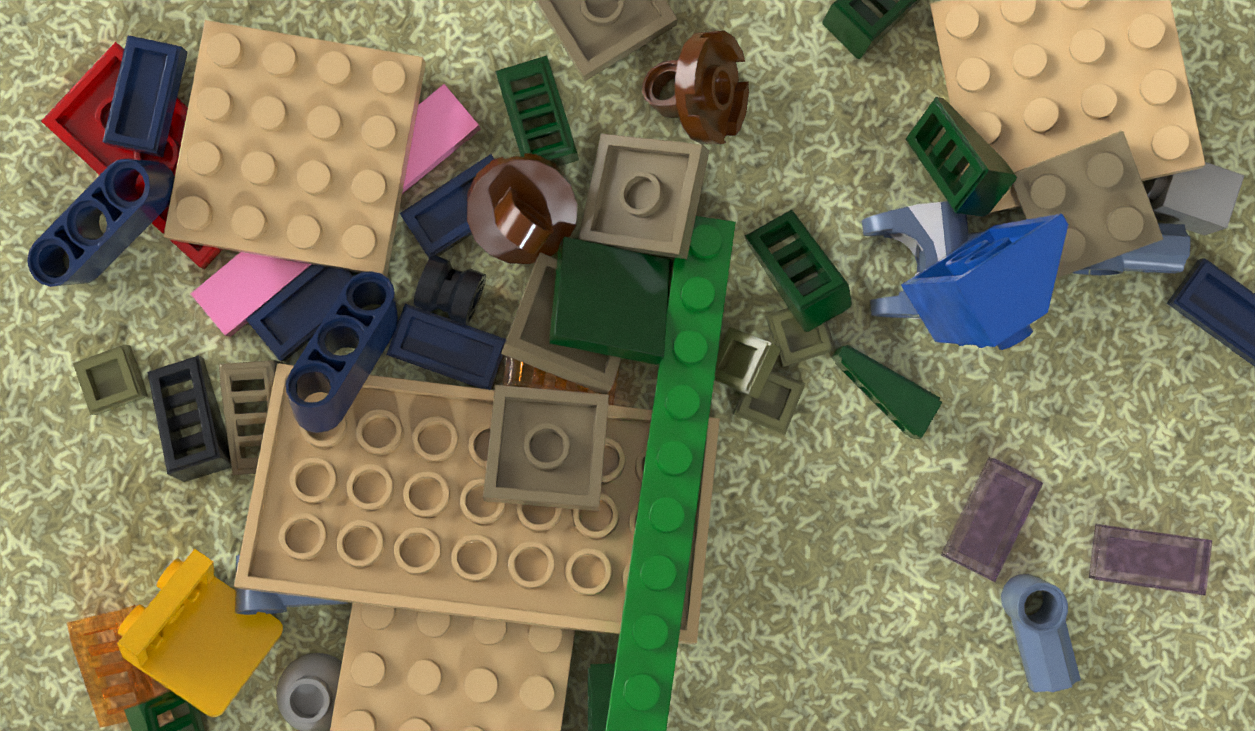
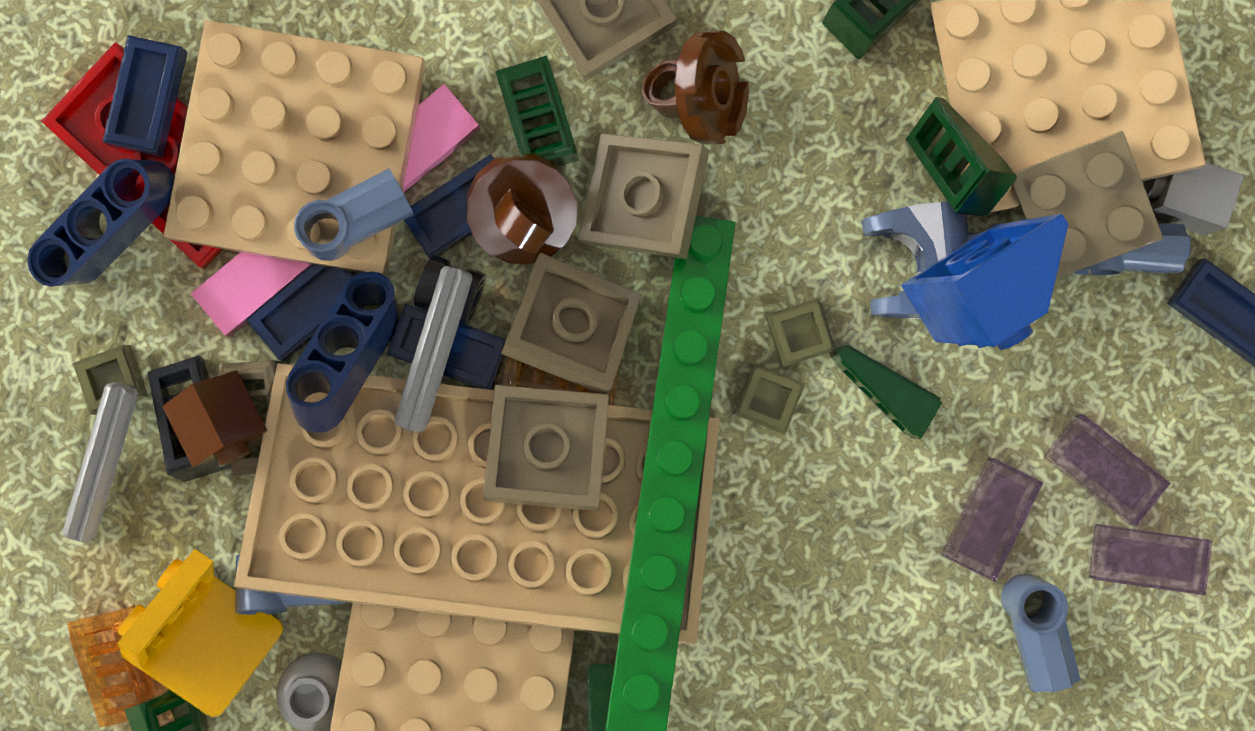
(100, 461): none -> light grey axle
(215, 420): none -> reddish brown brick
(360, 214): none -> sand blue piece
(433, 349): none -> light grey axle
(610, 301): dark green tile -> none
(745, 362): olive tile -> none
(817, 298): dark green slope -> none
(1107, 470): none -> tile

